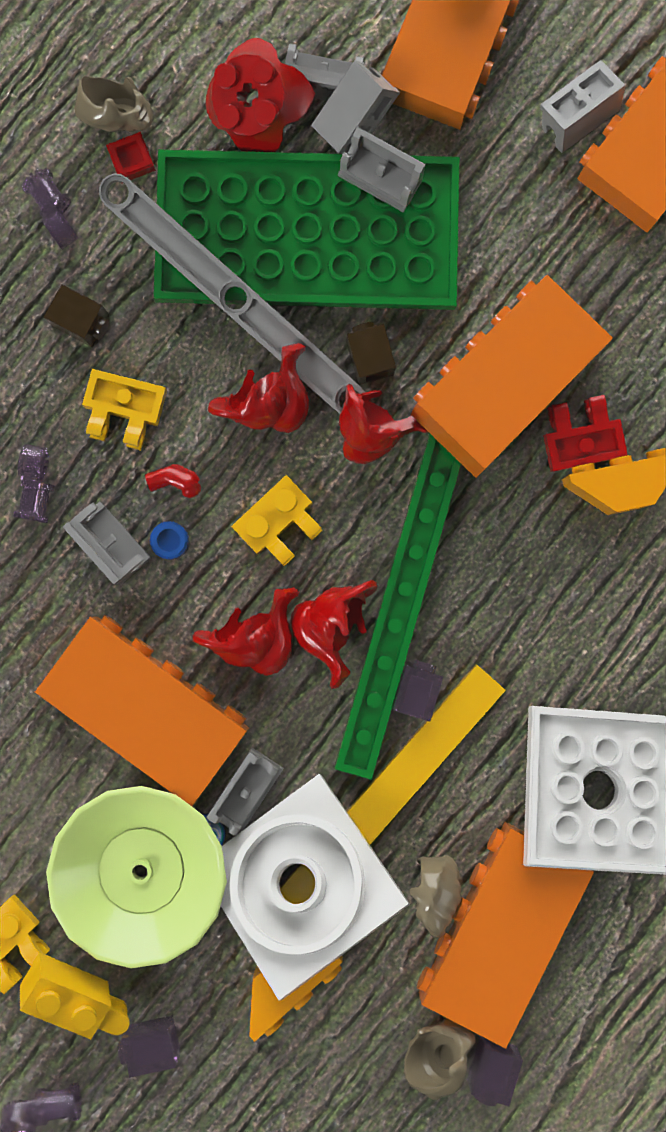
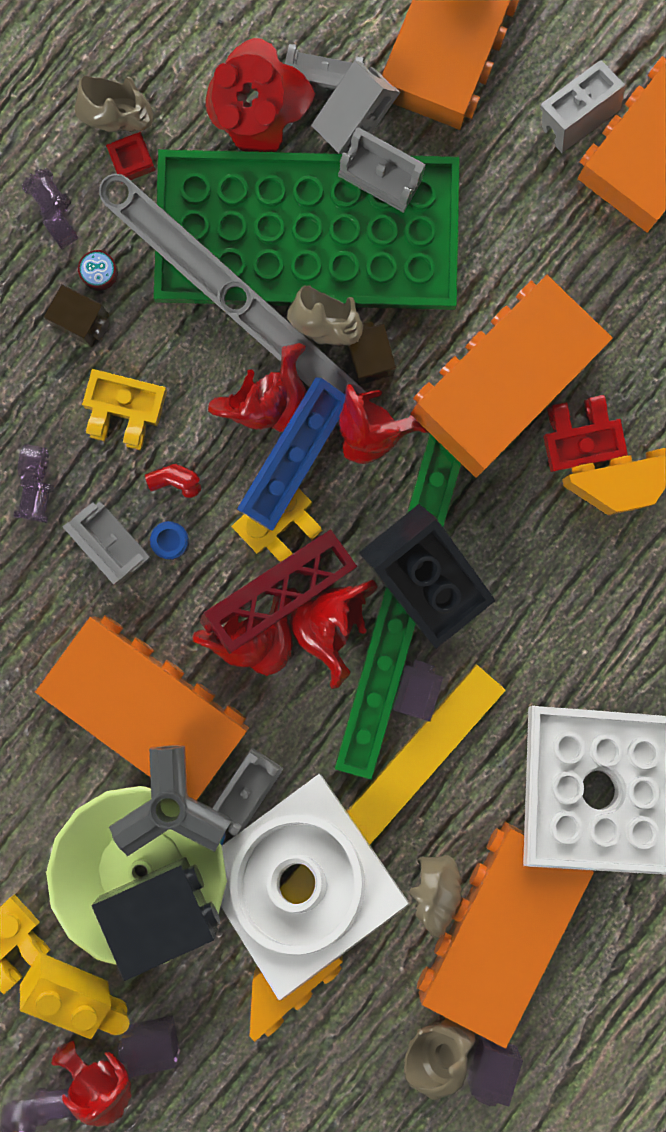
(97, 1090): none -> red piece
(98, 270): none -> tile
(148, 821): none -> dark grey piece
(156, 918): none -> black brick
(268, 583): none -> dark red fence
(293, 454): none -> blue plate
(325, 318): none -> dark tan hair
(427, 575): none -> black slope

